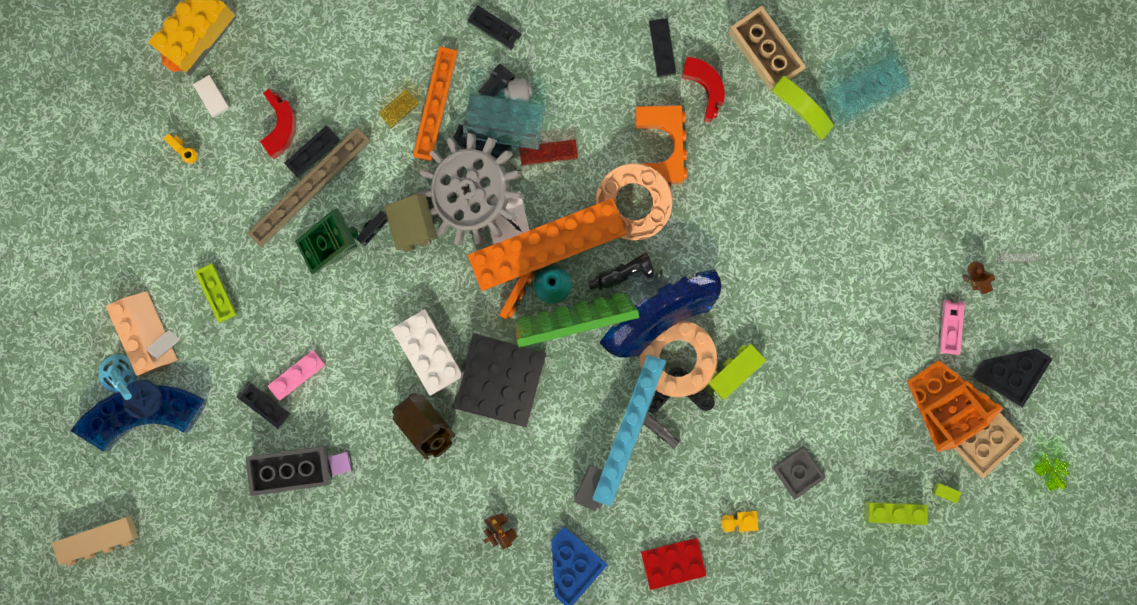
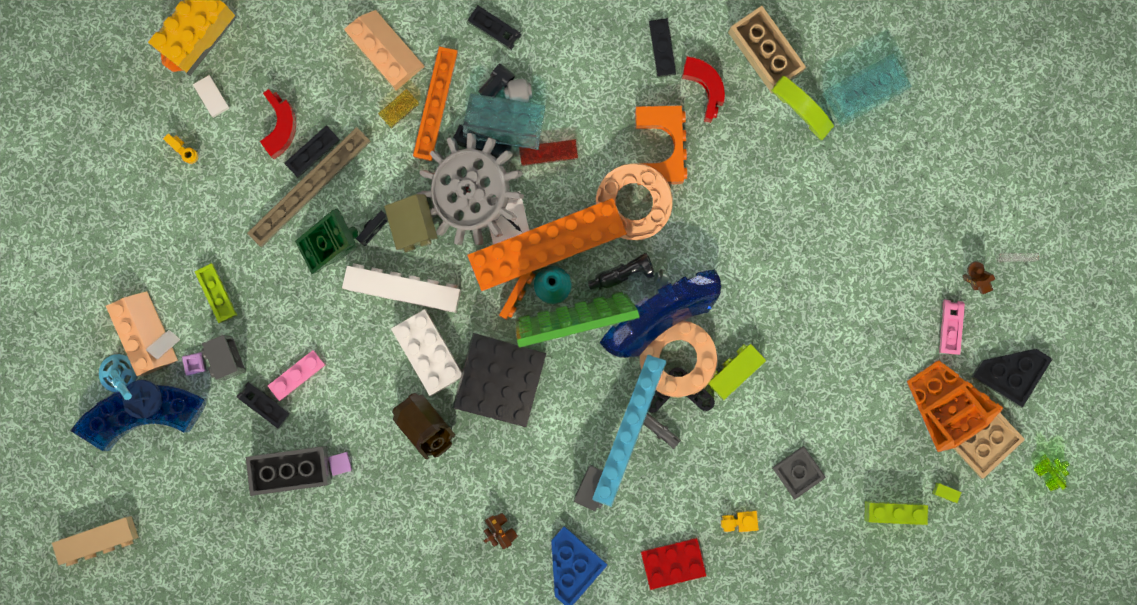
(194, 363): none -> lavender tile
(223, 357): none -> dark grey brick
(384, 48): none -> light nougat slope
(402, 289): none -> white brick

